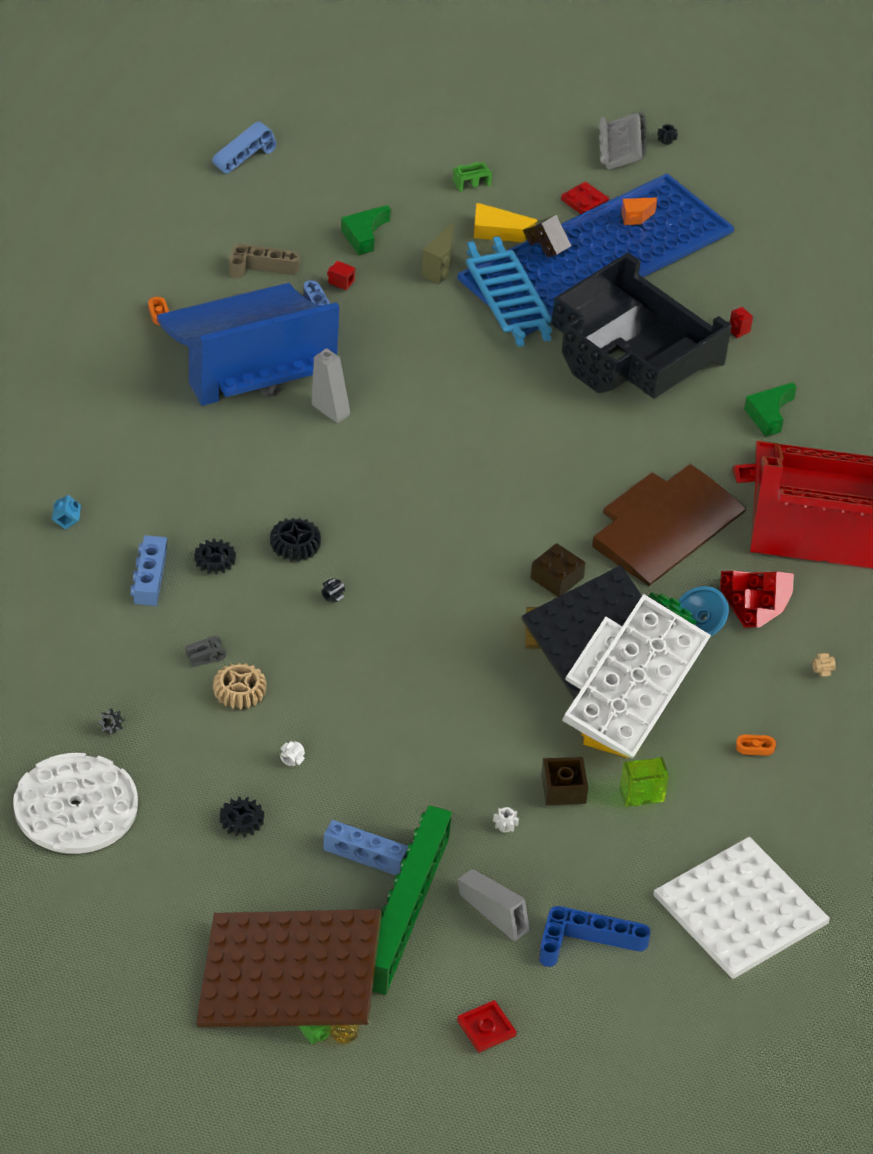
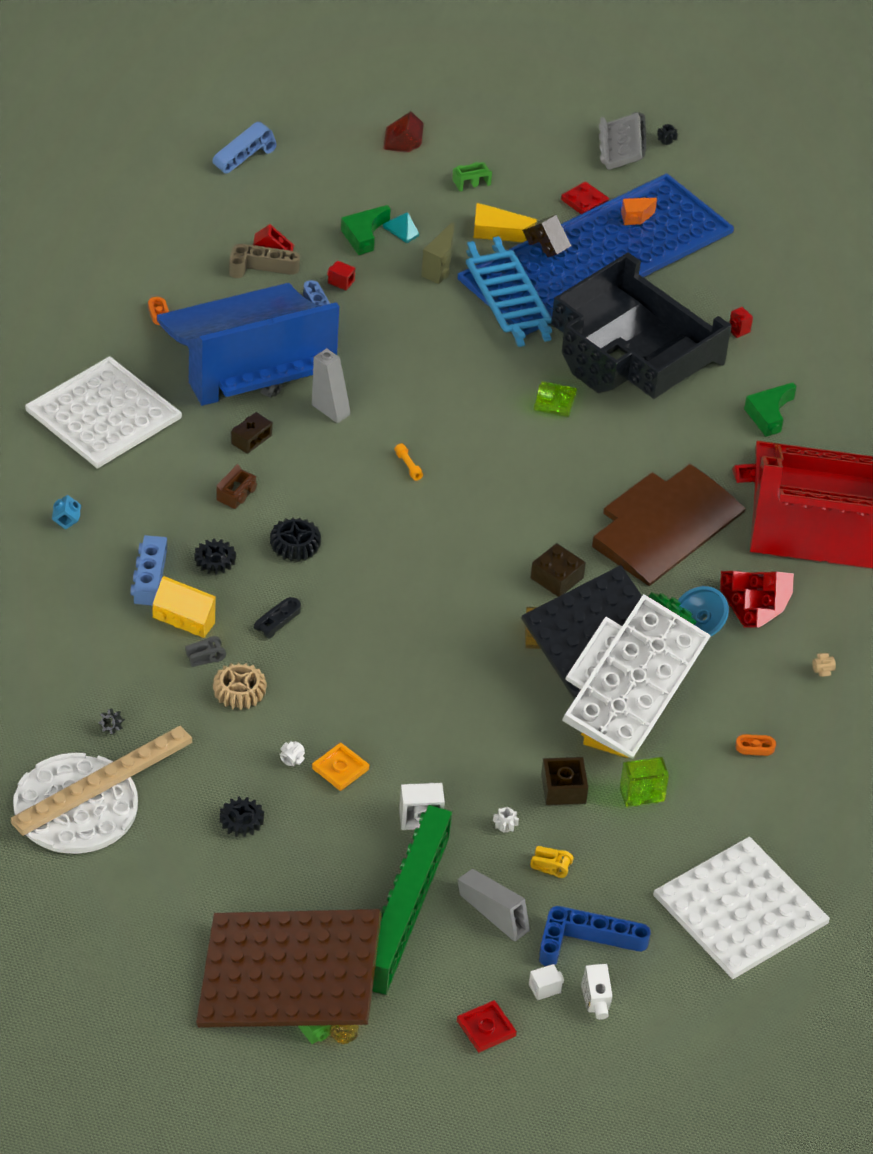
(100, 780): none -> tan plate
(103, 412): none -> white plate
(184, 607): none -> yellow slope
(235, 498): none -> reddish brown window
(251, 432): none -> dark brown brick
(272, 238): none -> red slope
(278, 616): none -> black plate
(333, 590): black gear -> none
(340, 766): none -> light orange plate
(364, 847): medium blue brick -> none
(402, 227): none -> teal slope
(404, 134): none -> clear red slope
(414, 471): none -> light orange bar
(415, 800): none -> white brick
(546, 982): none -> white brick
(551, 861): none -> yellow piece
(555, 399): none -> clear neon green plate
(597, 990): none -> white torso

